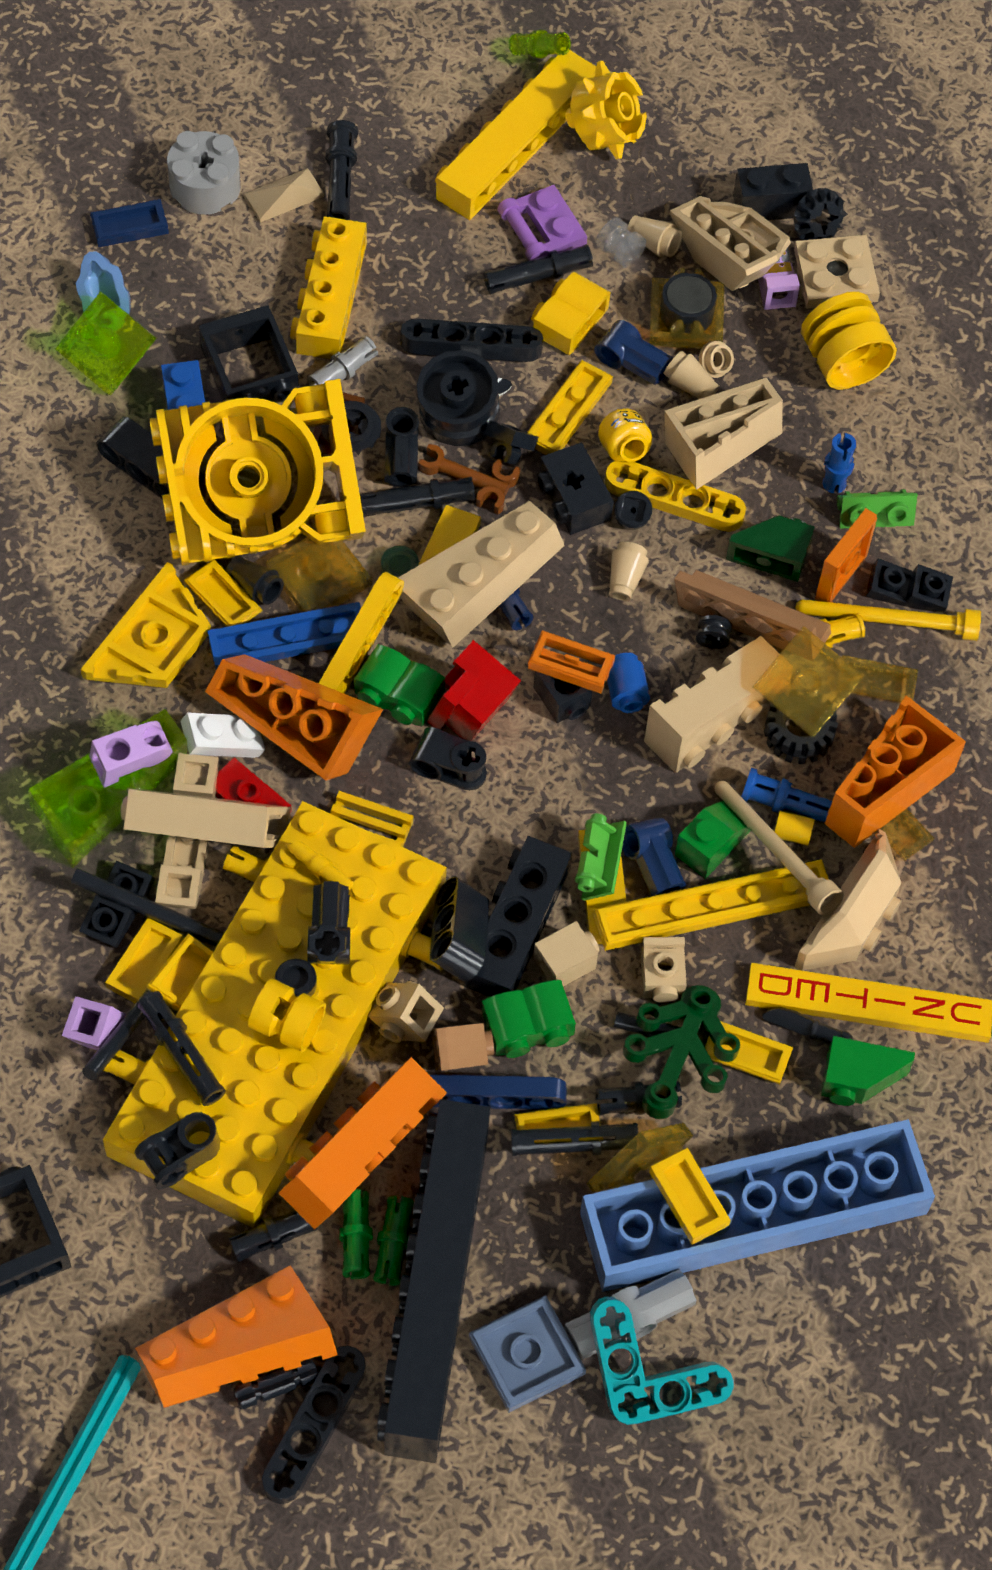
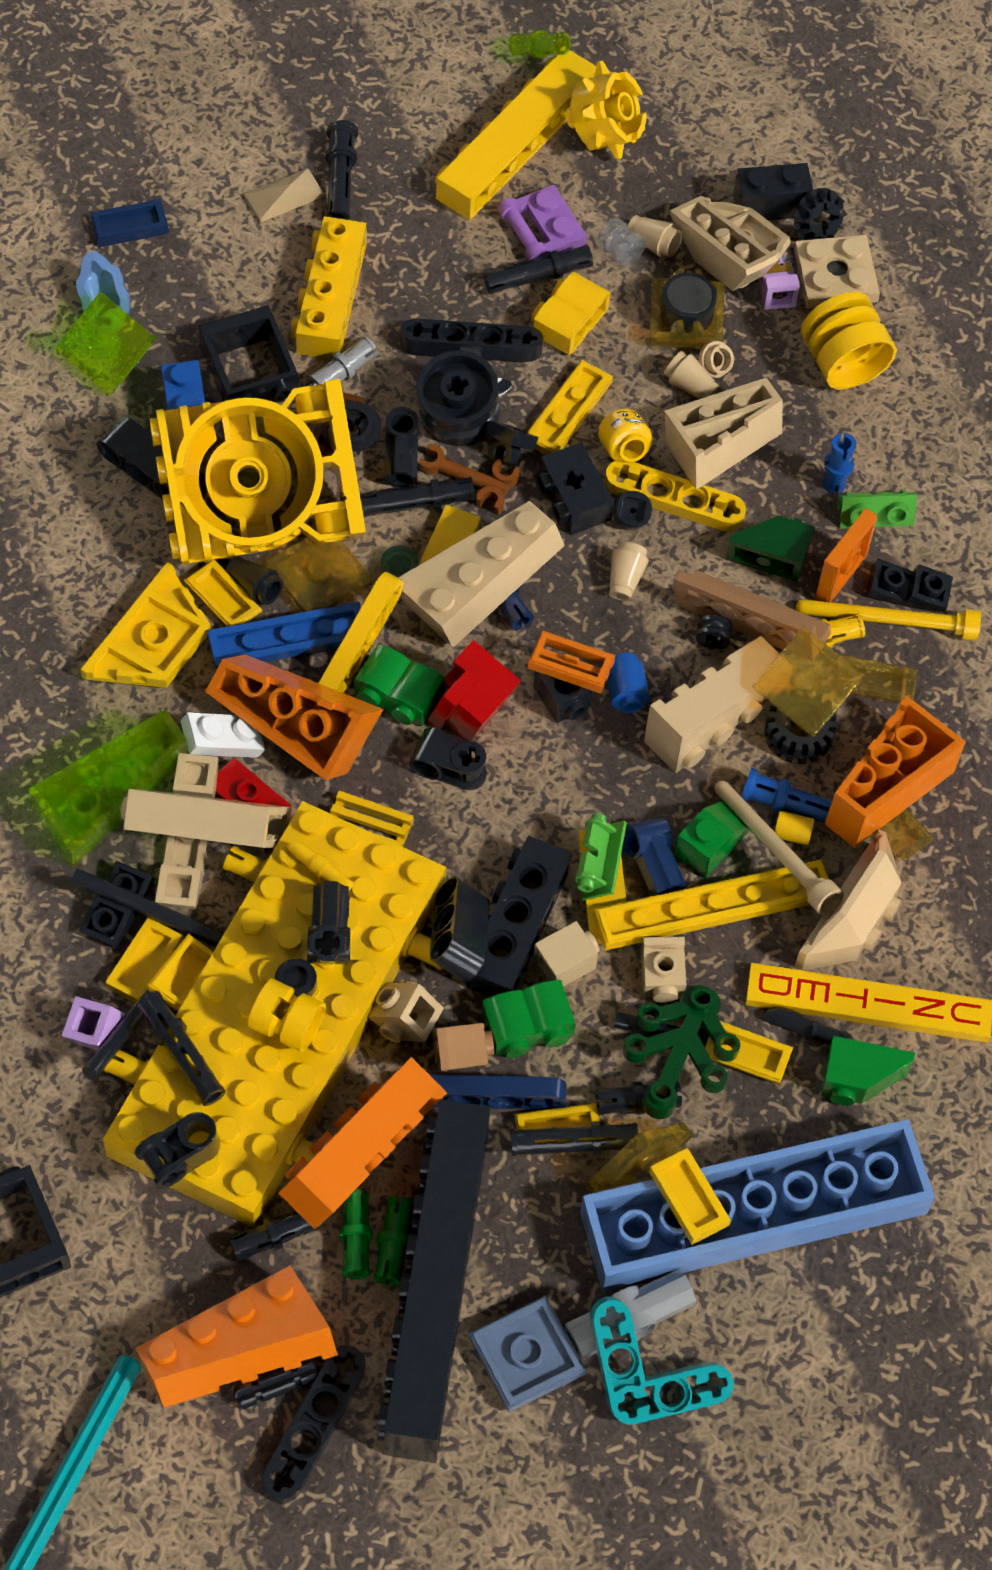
(129, 751): lavender leg -> none
(204, 171): light grey brick -> none
(626, 348): dark blue piece -> none

